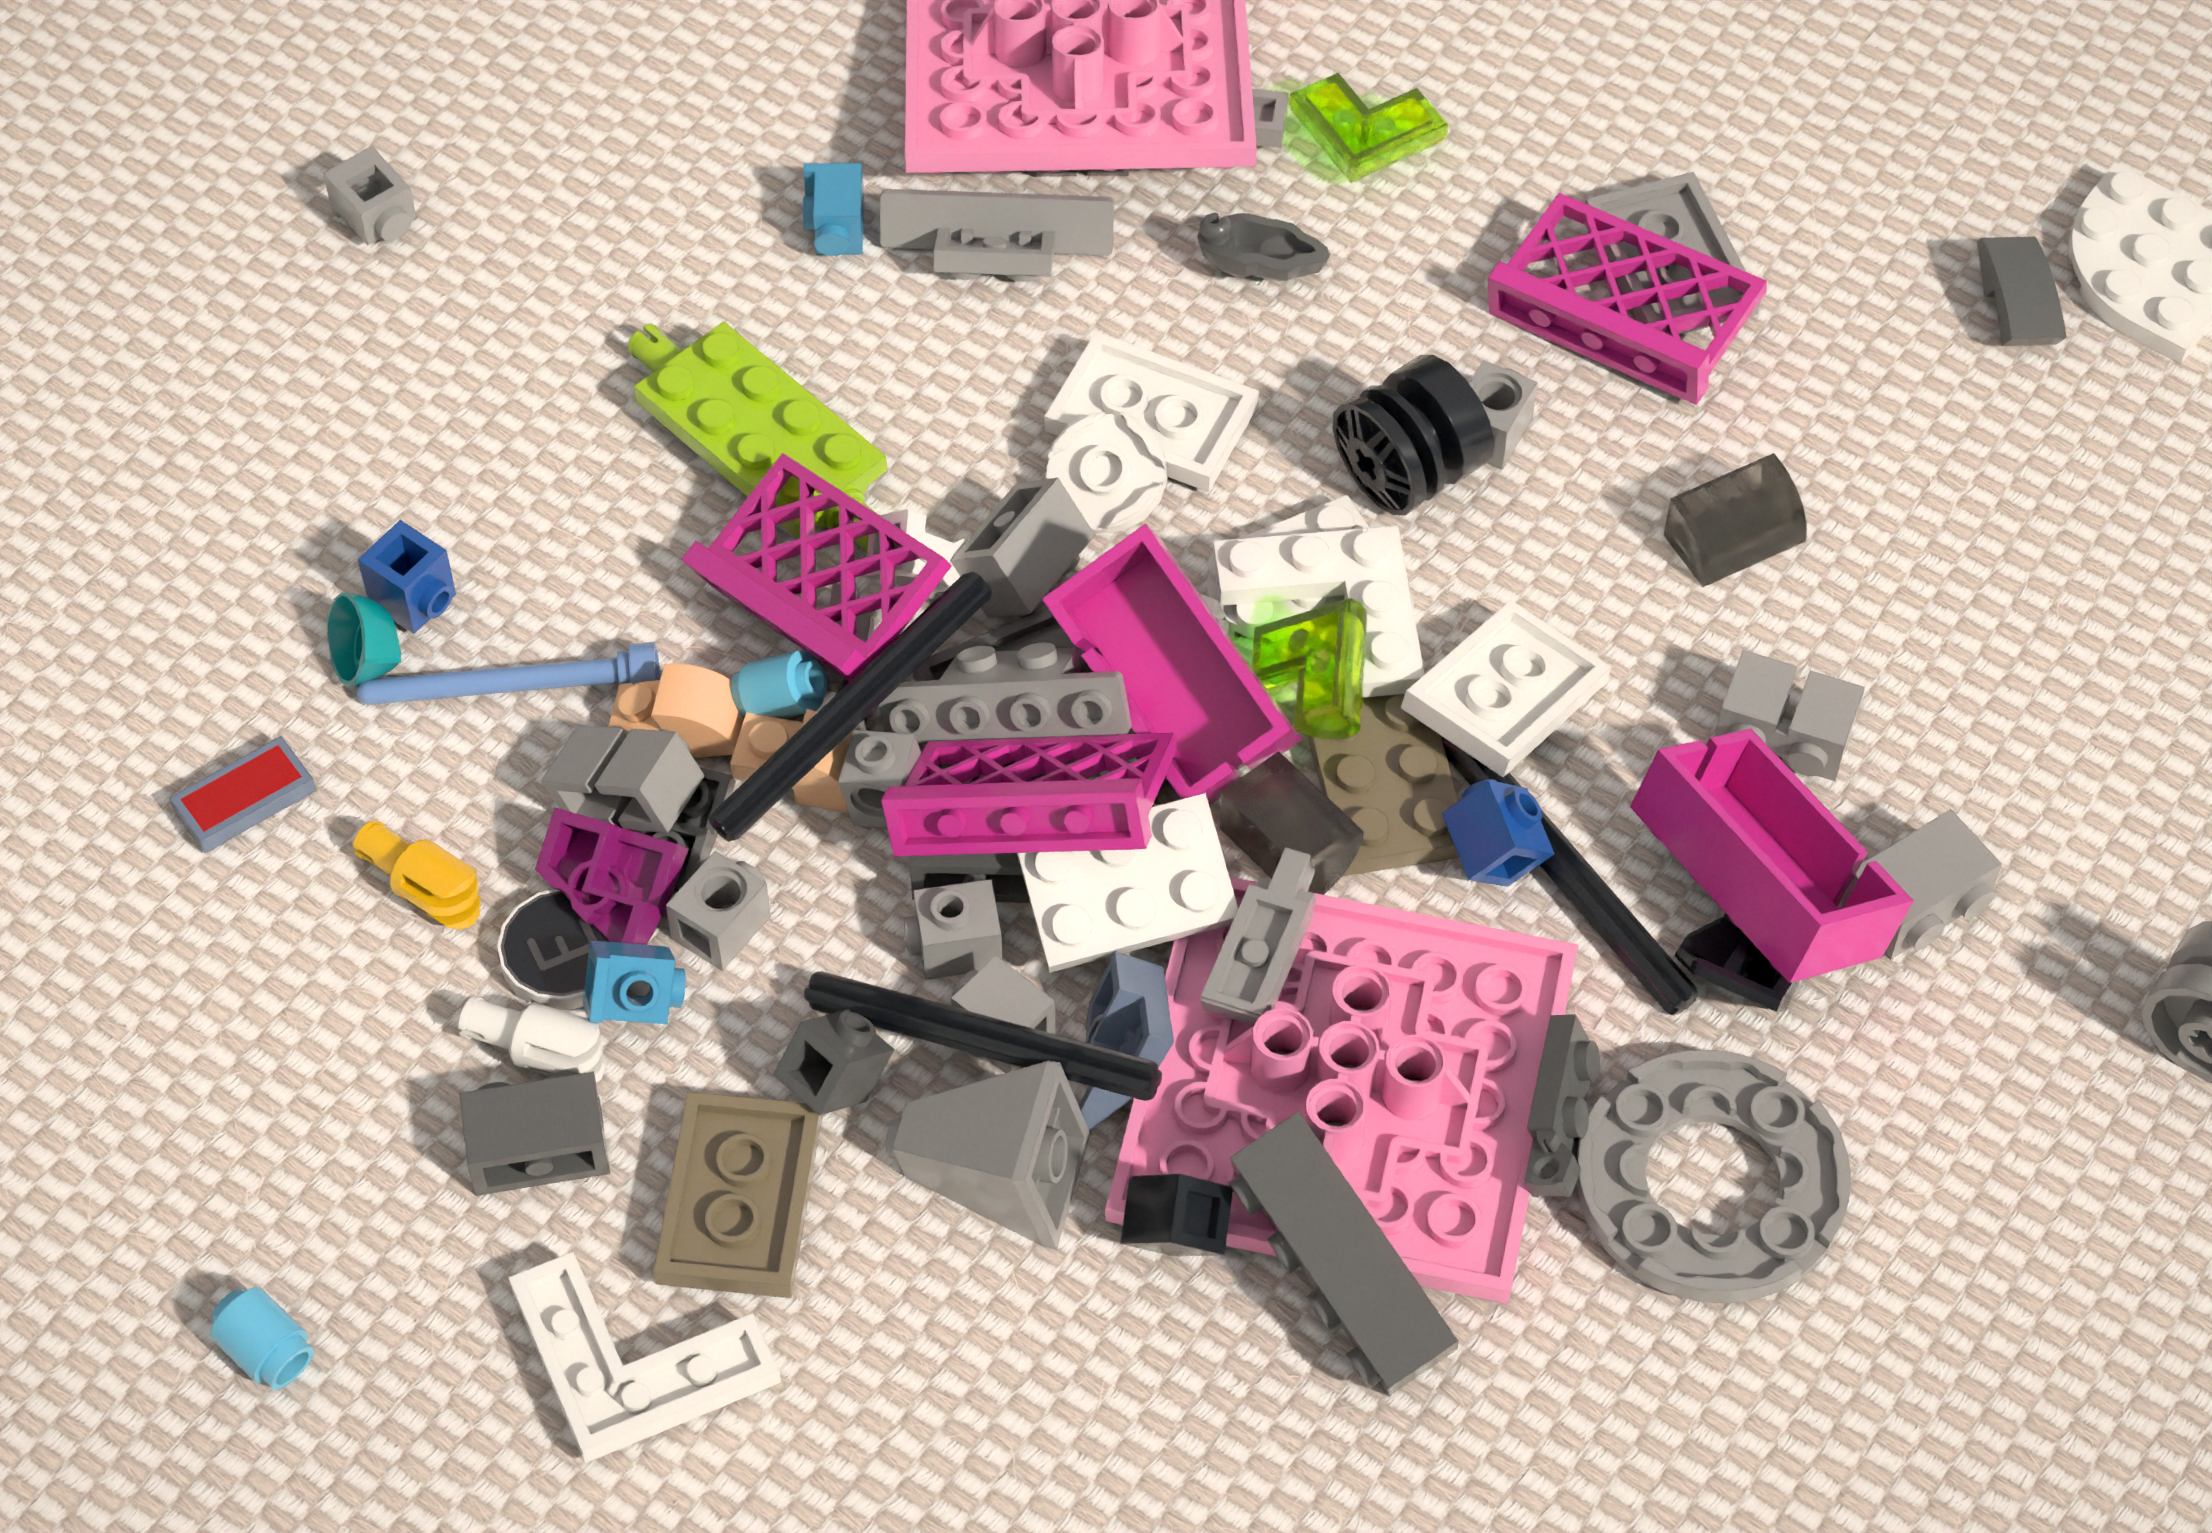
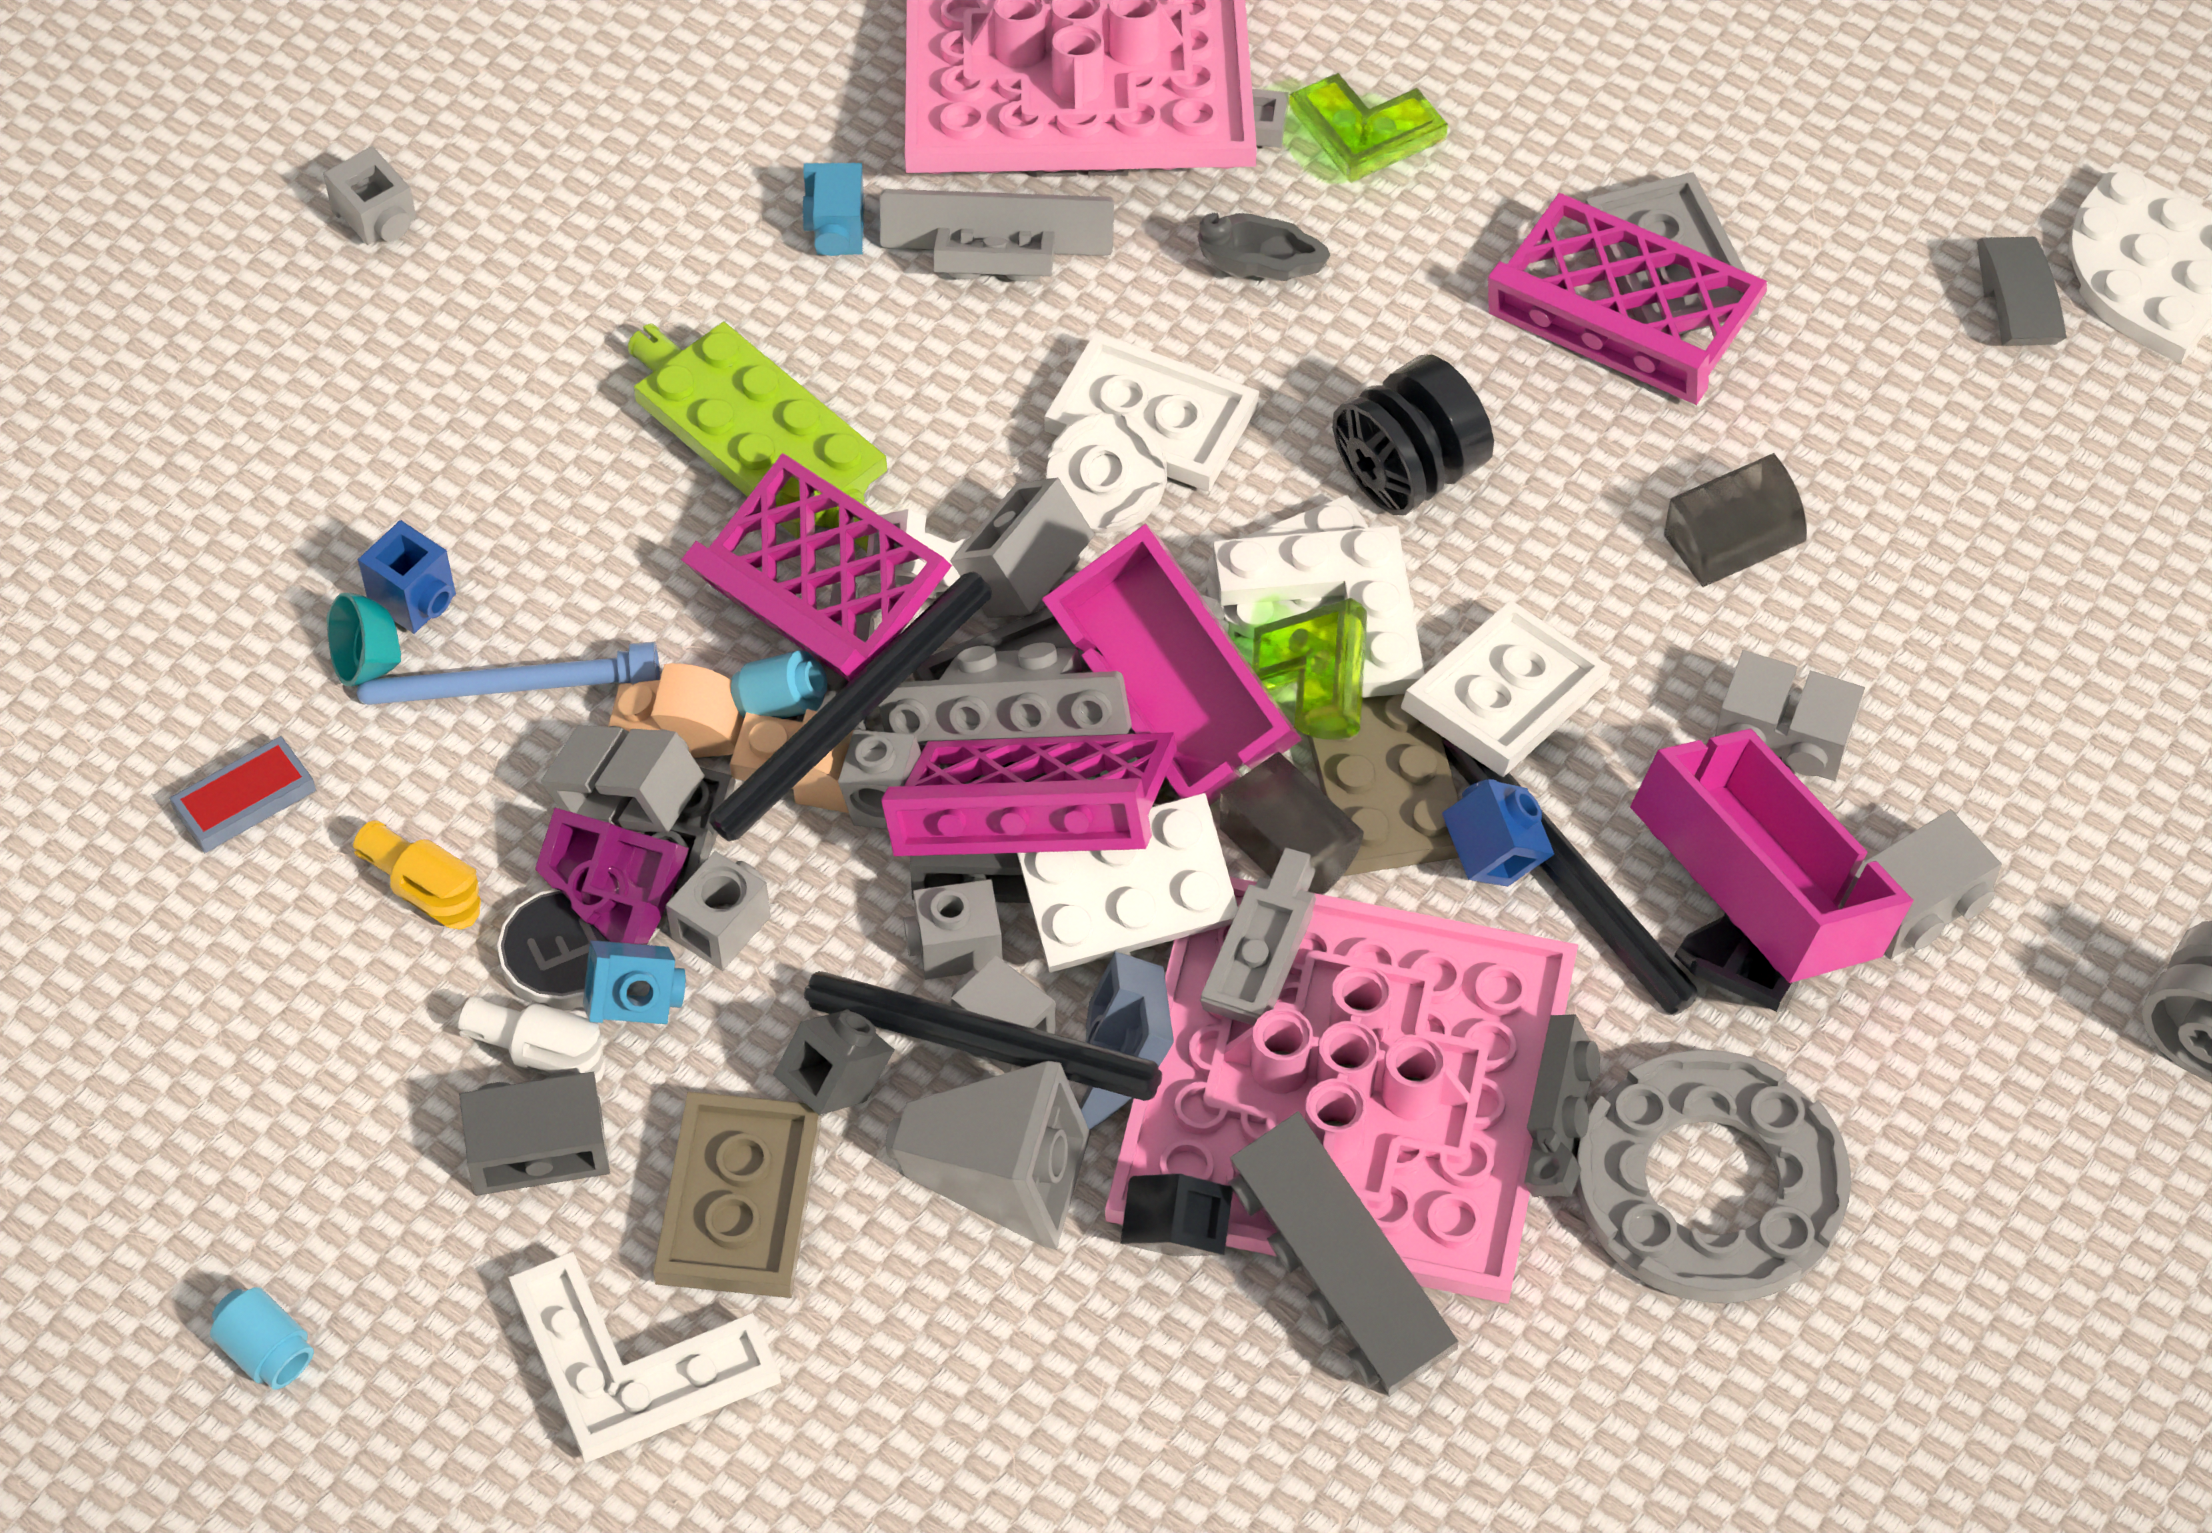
(1508, 404): light grey brick -> none

